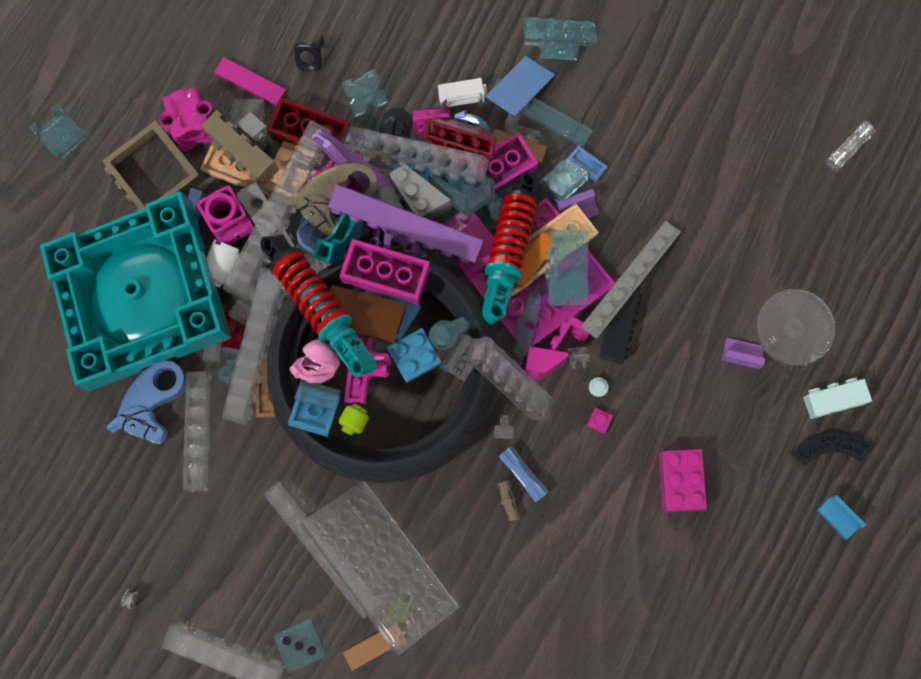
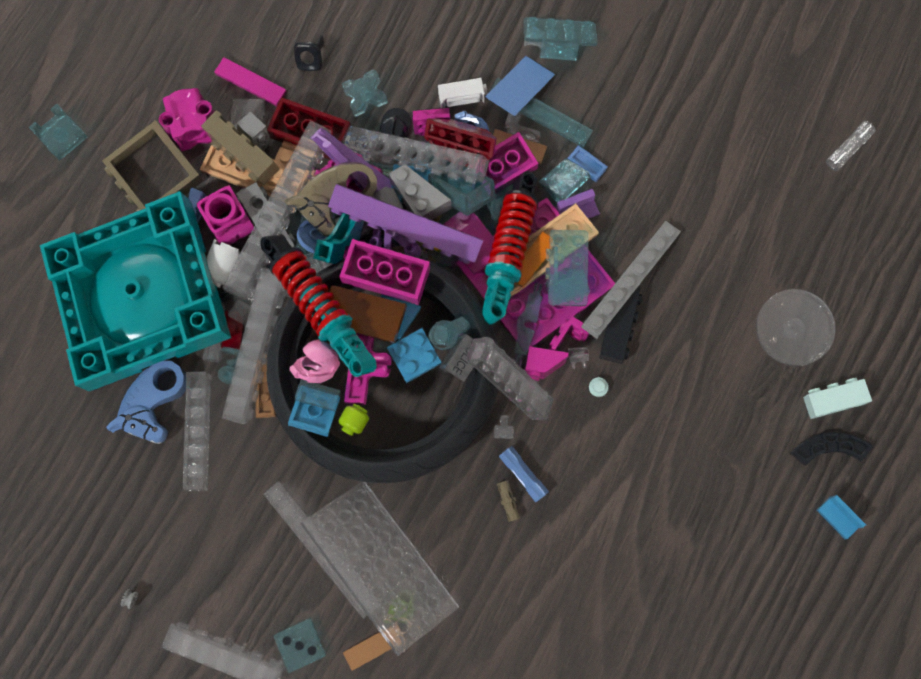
(599, 420): dark pink plate -> none
(682, 481): dark pink brick -> none
(743, 353): medium lavender panel -> none

